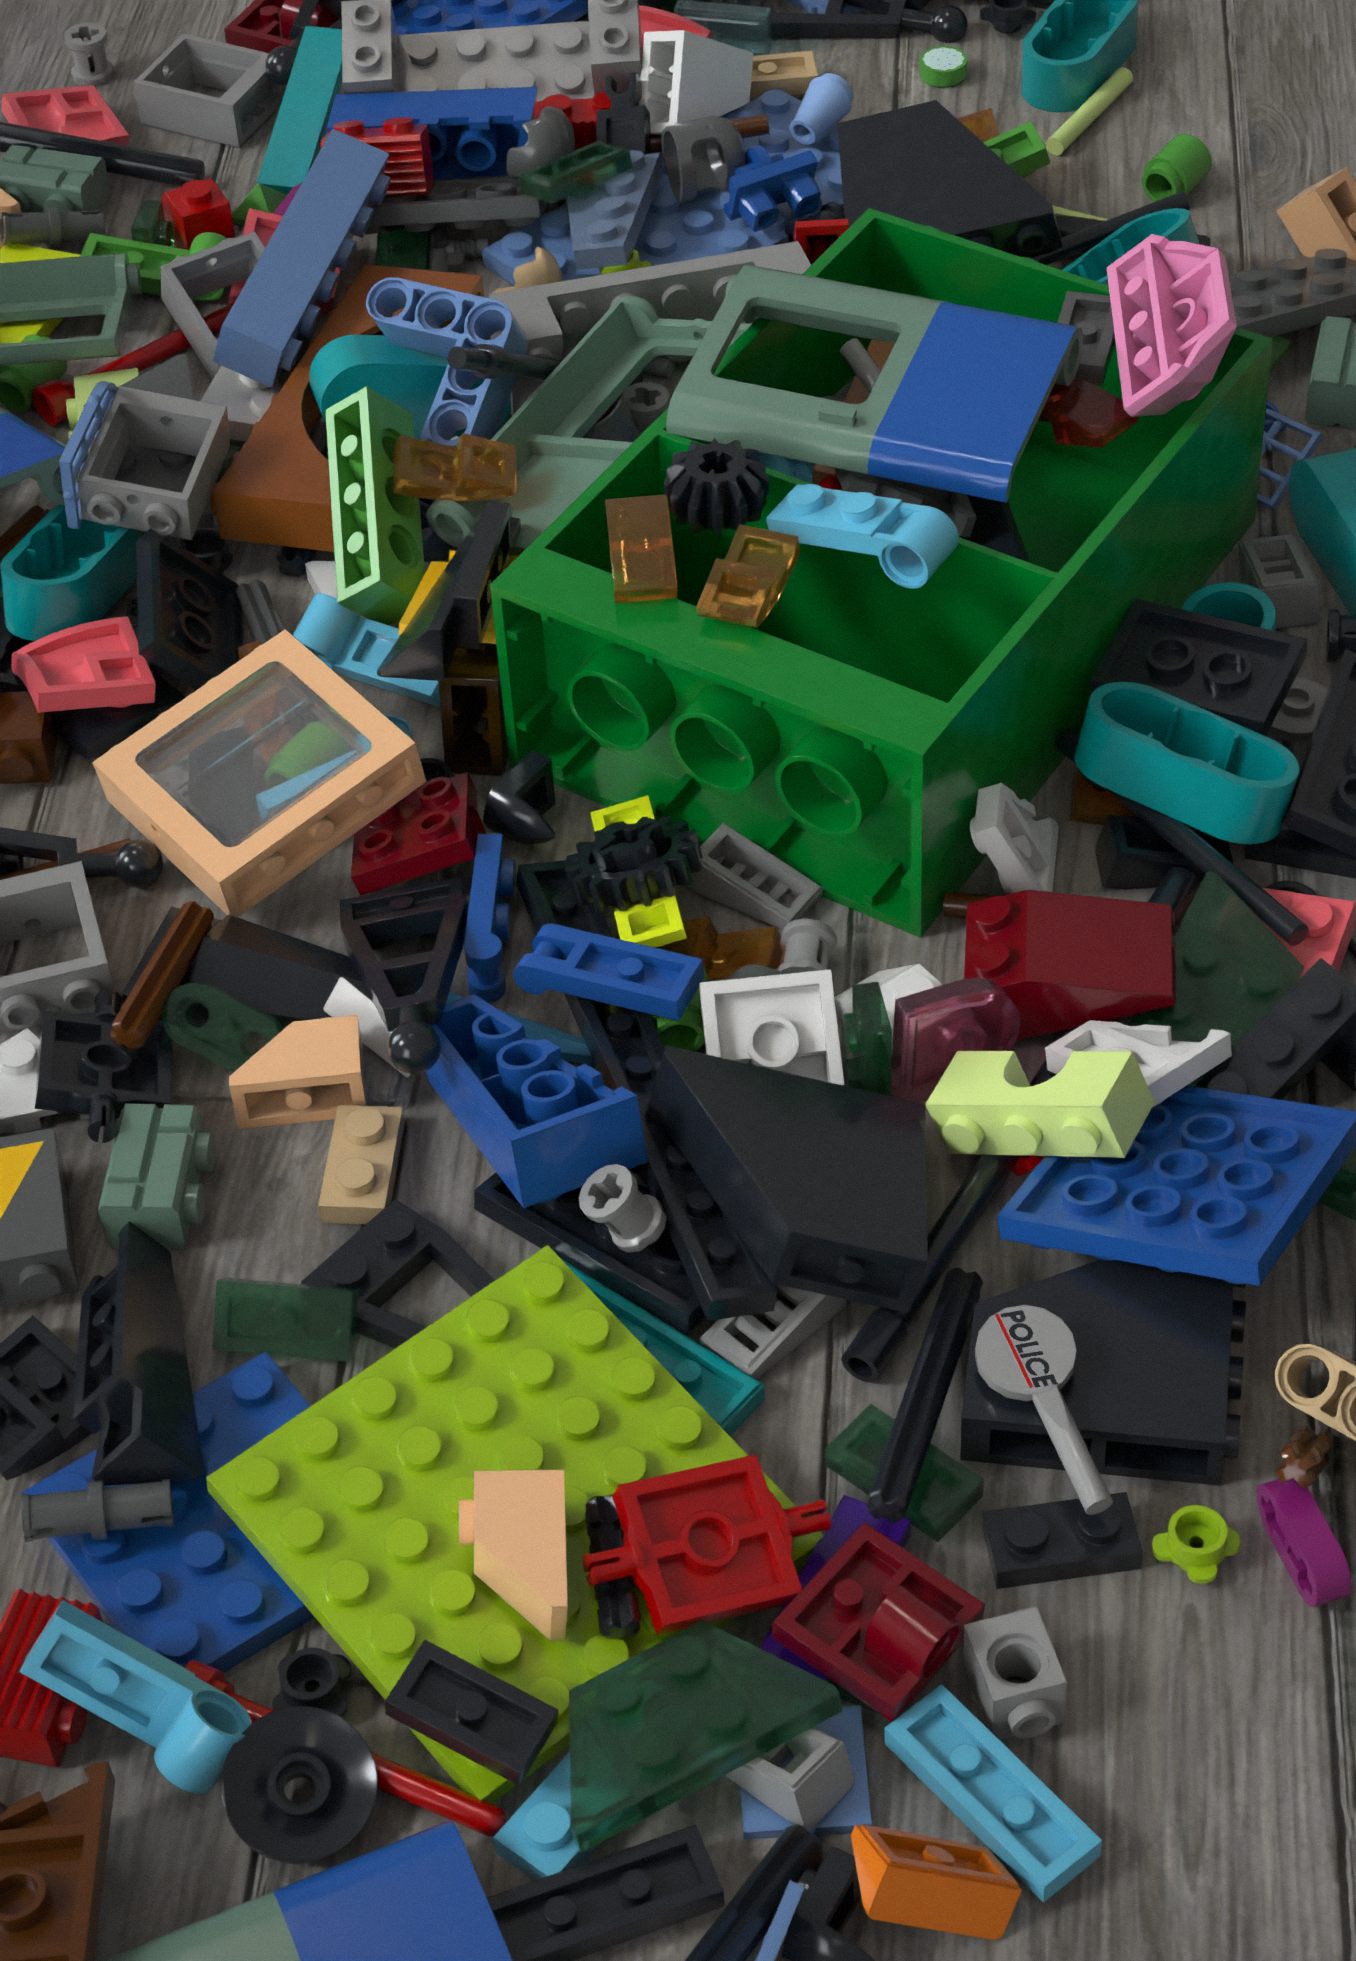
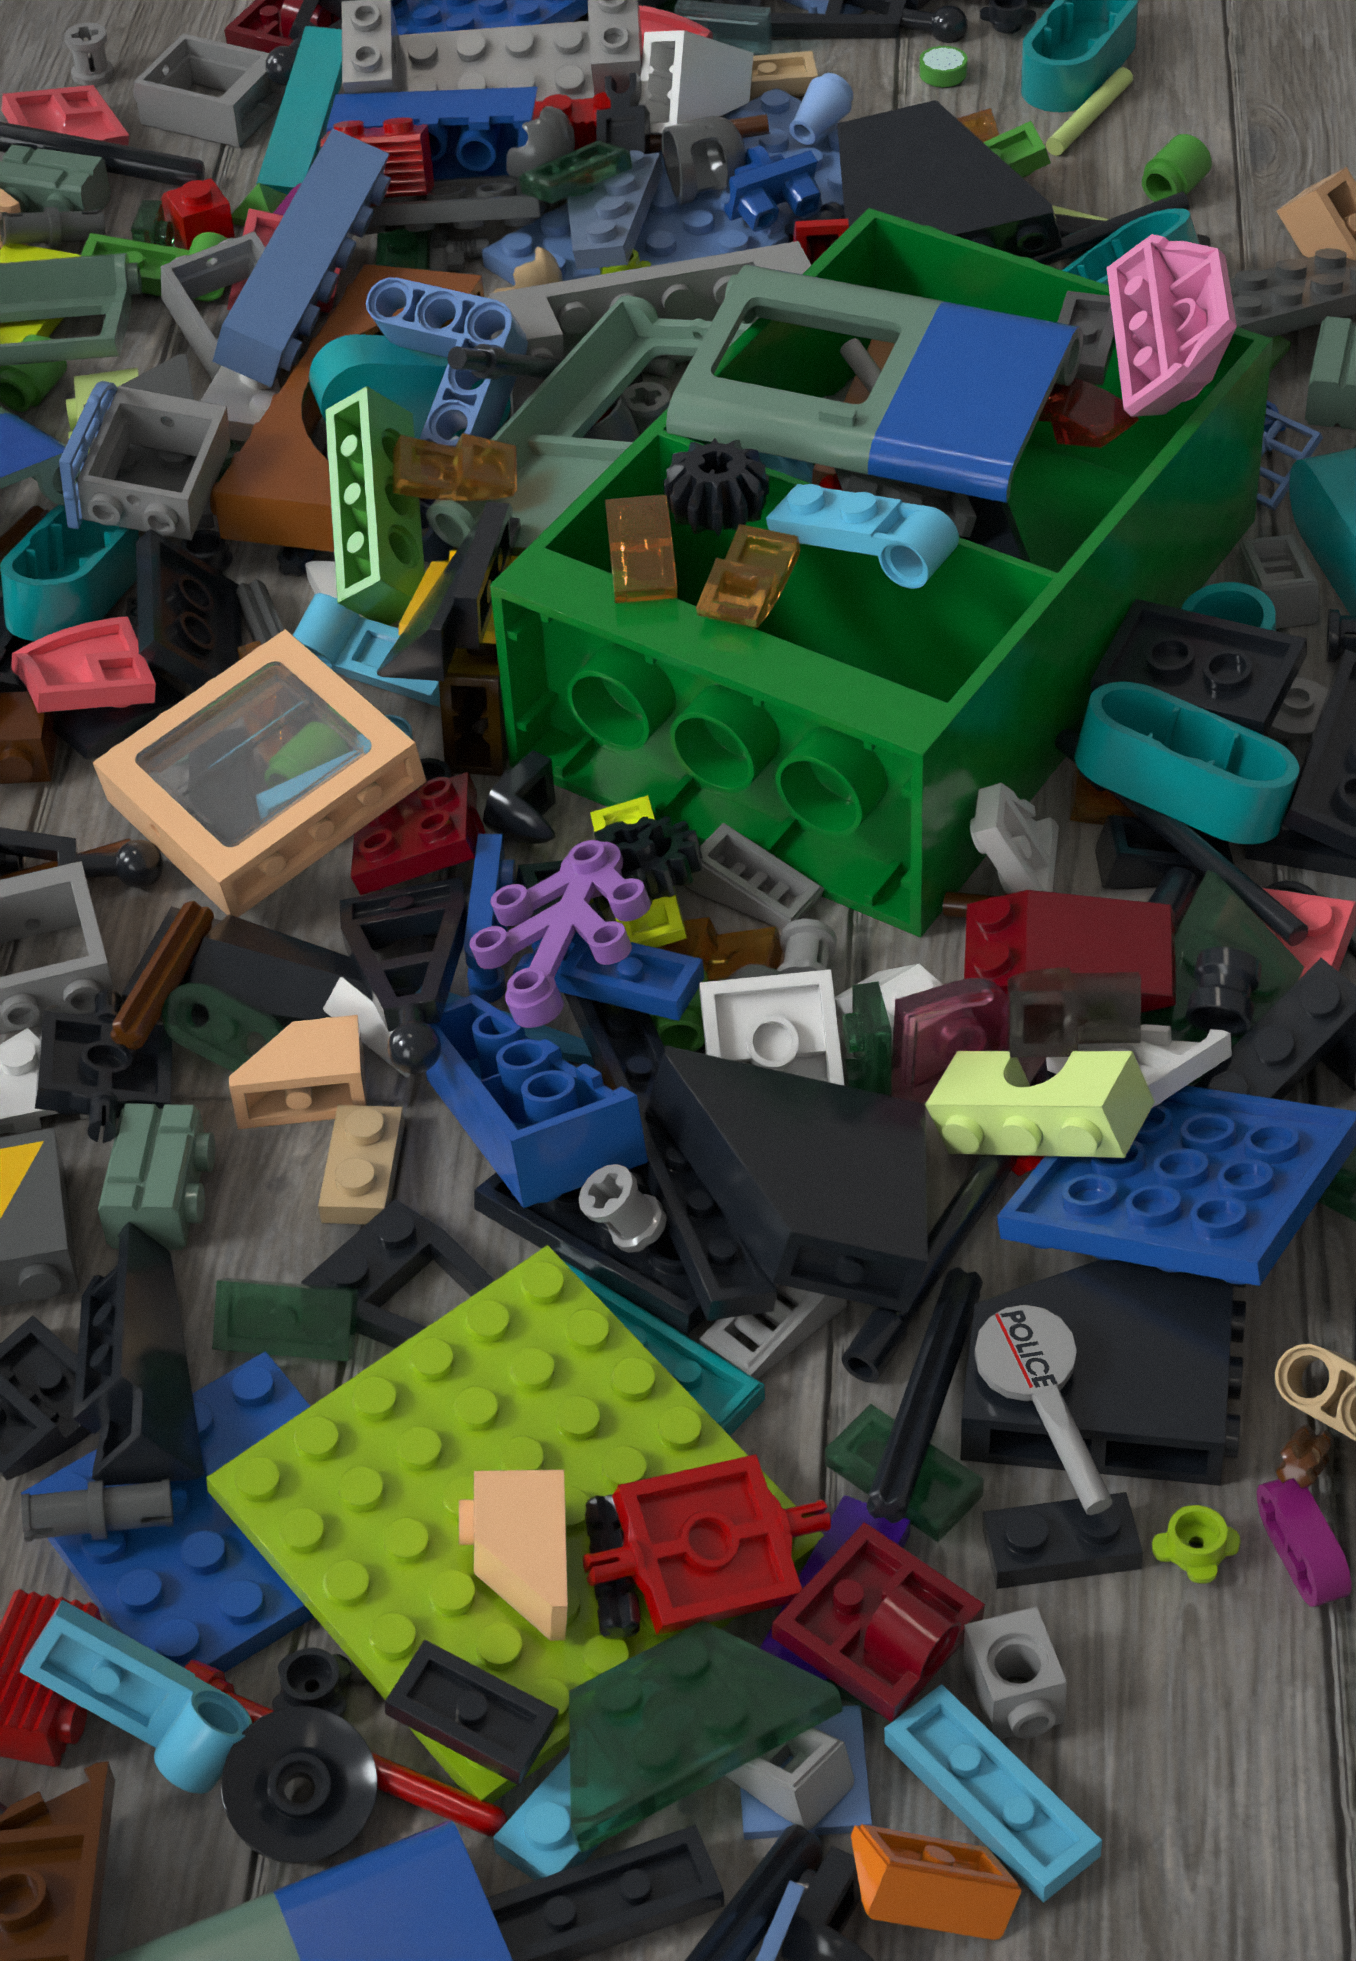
(52, 395): red piece -> none
(585, 873): none -> medium lavender plant
(1059, 1009): none -> clear smoke brick
(1224, 990): none -> black wheel

